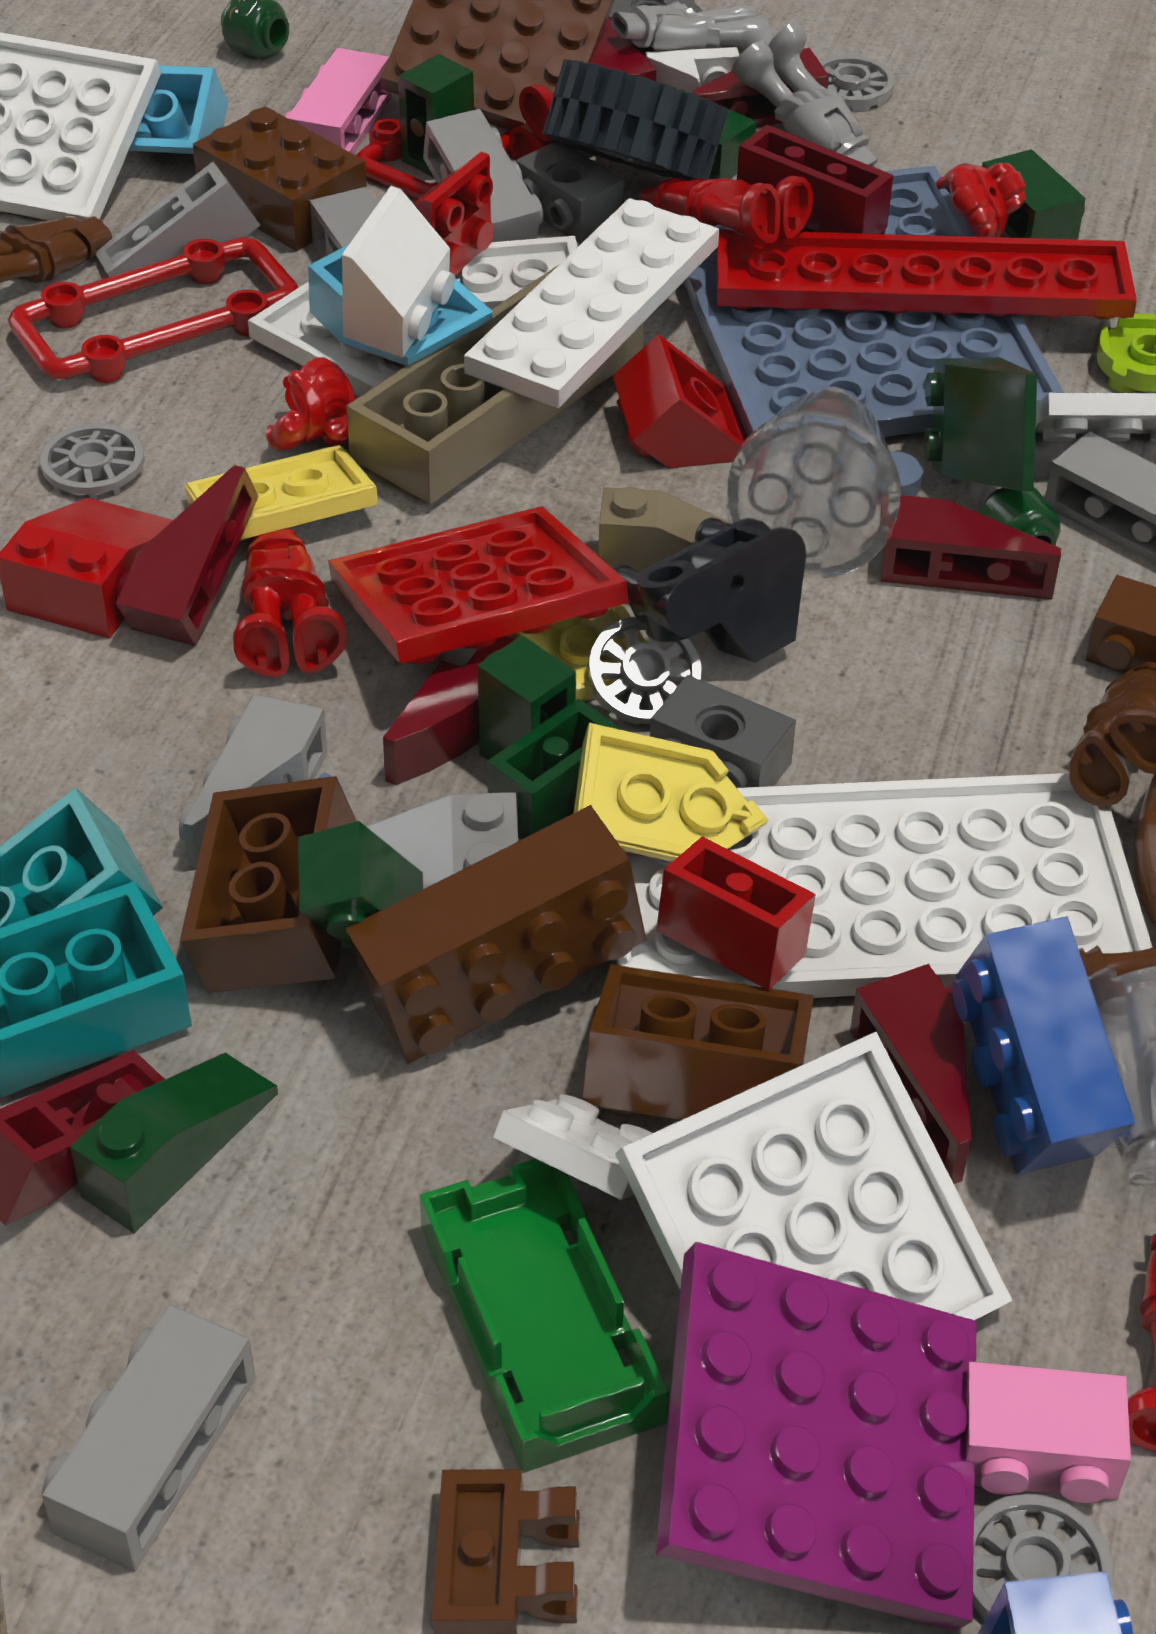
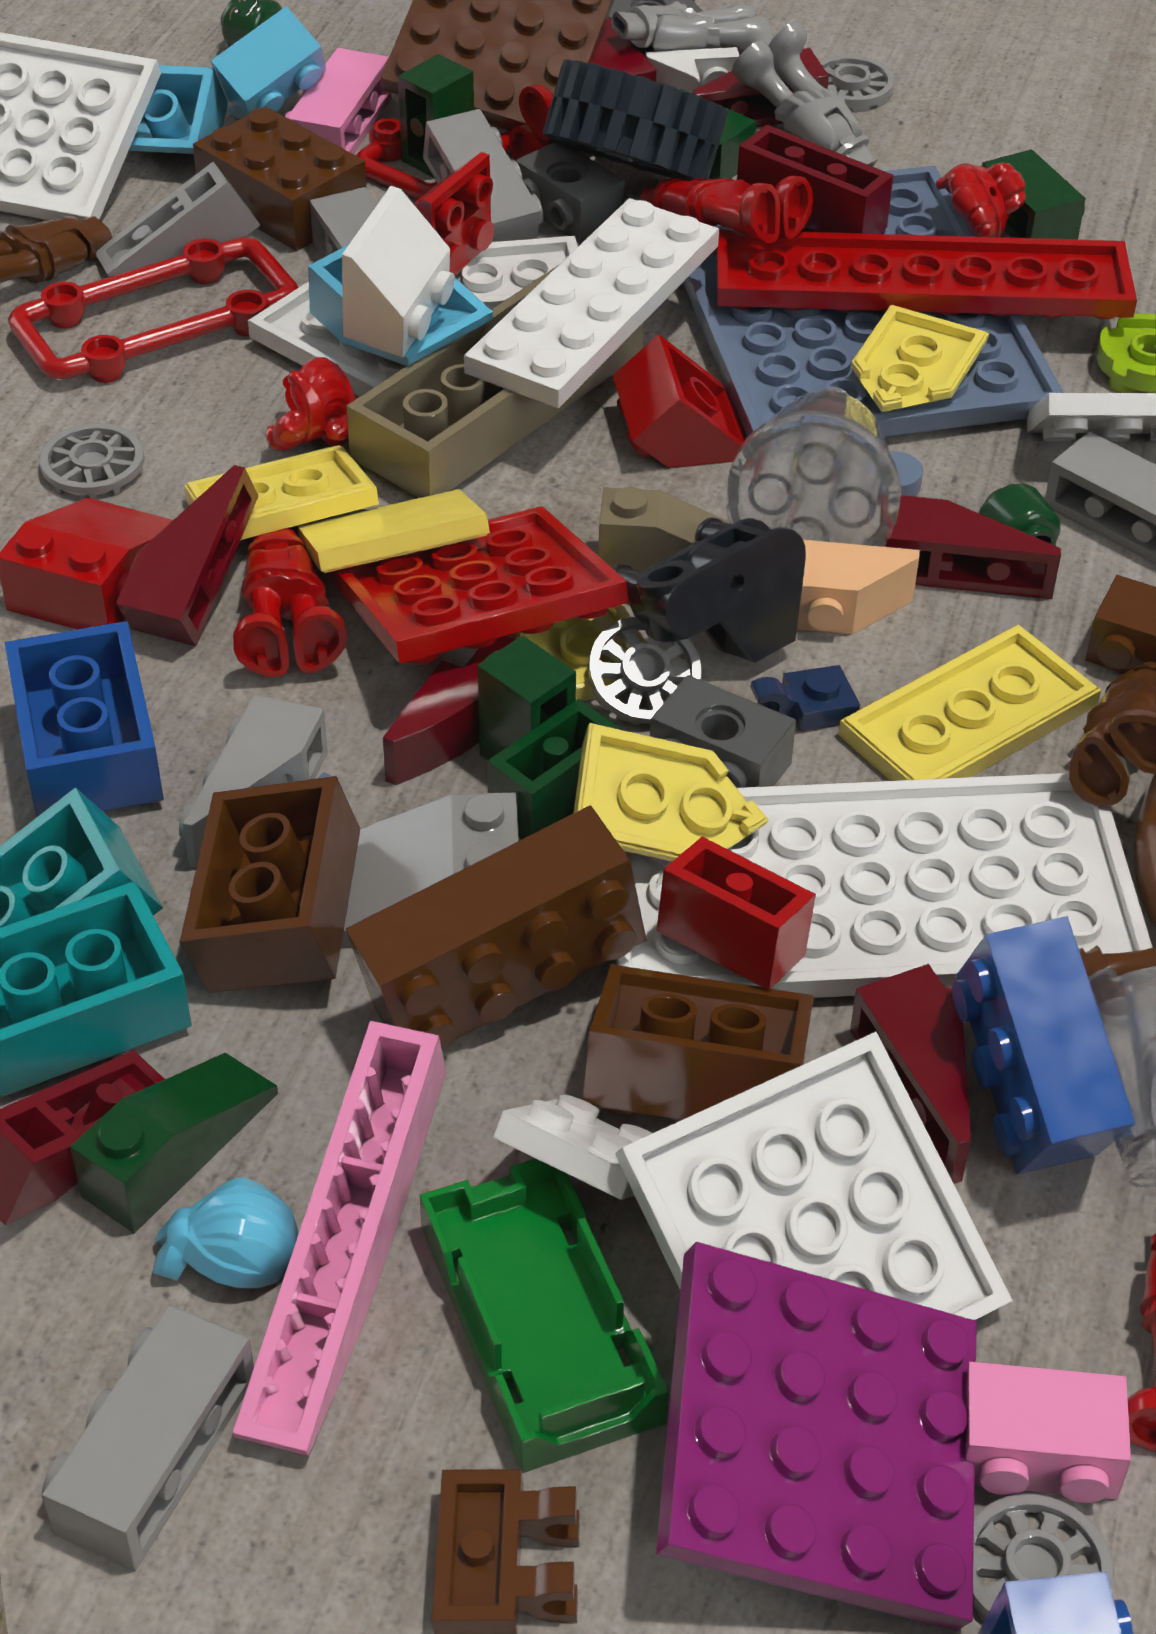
(84, 718): none -> blue brick
(232, 1236): none -> medium azure piece
(269, 65): none -> medium azure slope
(344, 1237): none -> bright pink slope
(350, 876): dark green brick -> none
(393, 530): none -> light yellow tile
(810, 696): none -> dark blue plate
(854, 585): none -> light nougat slope
(915, 358): none -> light yellow tile
(970, 710): none -> light yellow tile
(982, 421): dark green slope -> none

